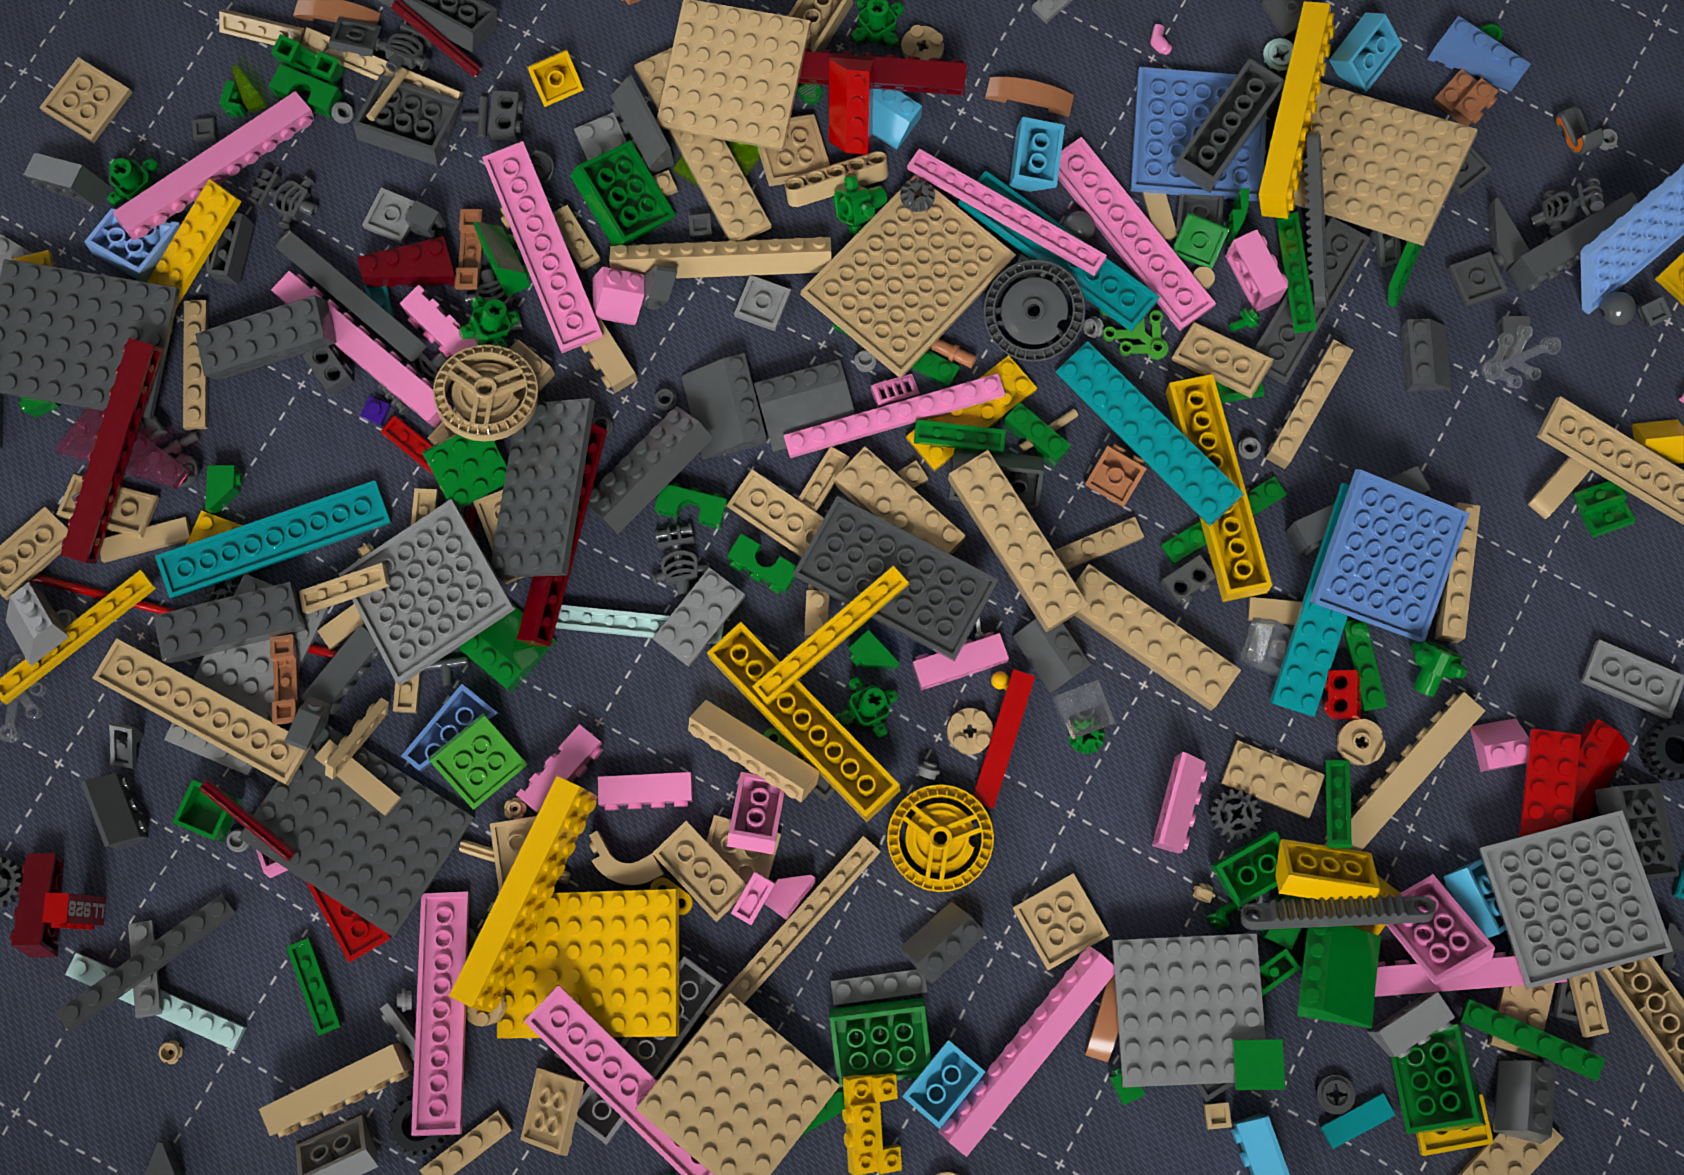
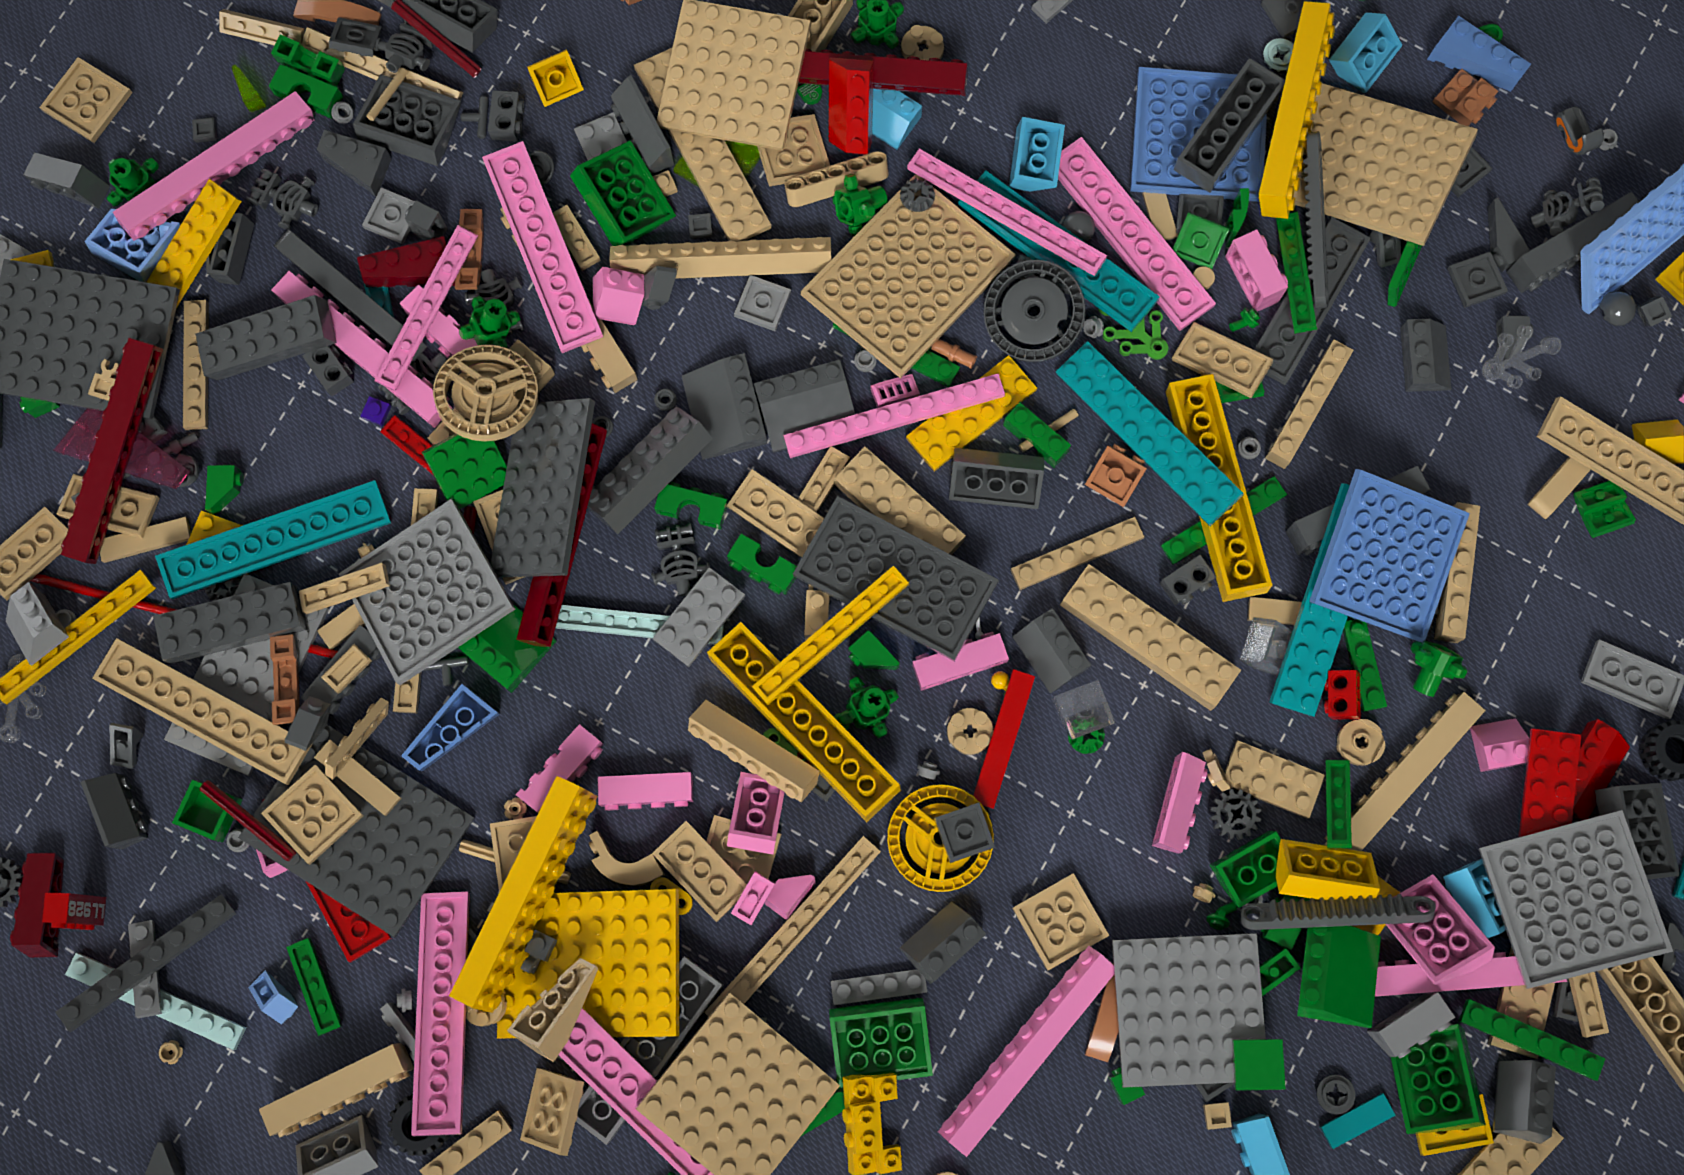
(103, 382): none -> tan plate
(230, 100): green bracket -> none
(273, 997): none -> light blue slope
(312, 814): none -> tan plate
(346, 669): none -> tan tile
(356, 159): none -> dark grey wedge
(426, 308): none -> bright pink tile
(477, 761): bright green plate -> none
(503, 258): green slope -> none
(540, 949): none -> dark grey plate
(551, 1019): none -> tan wedge
(913, 475): tan plate -> none
(943, 1084): medium azure slope -> none
(959, 436): green plate -> none
(964, 832): none -> dark grey plate
(1017, 541): tan brick -> none
(1030, 92): nougat slope -> none
(1158, 42): bright pink arm -> none
(1216, 774): none -> tan plate

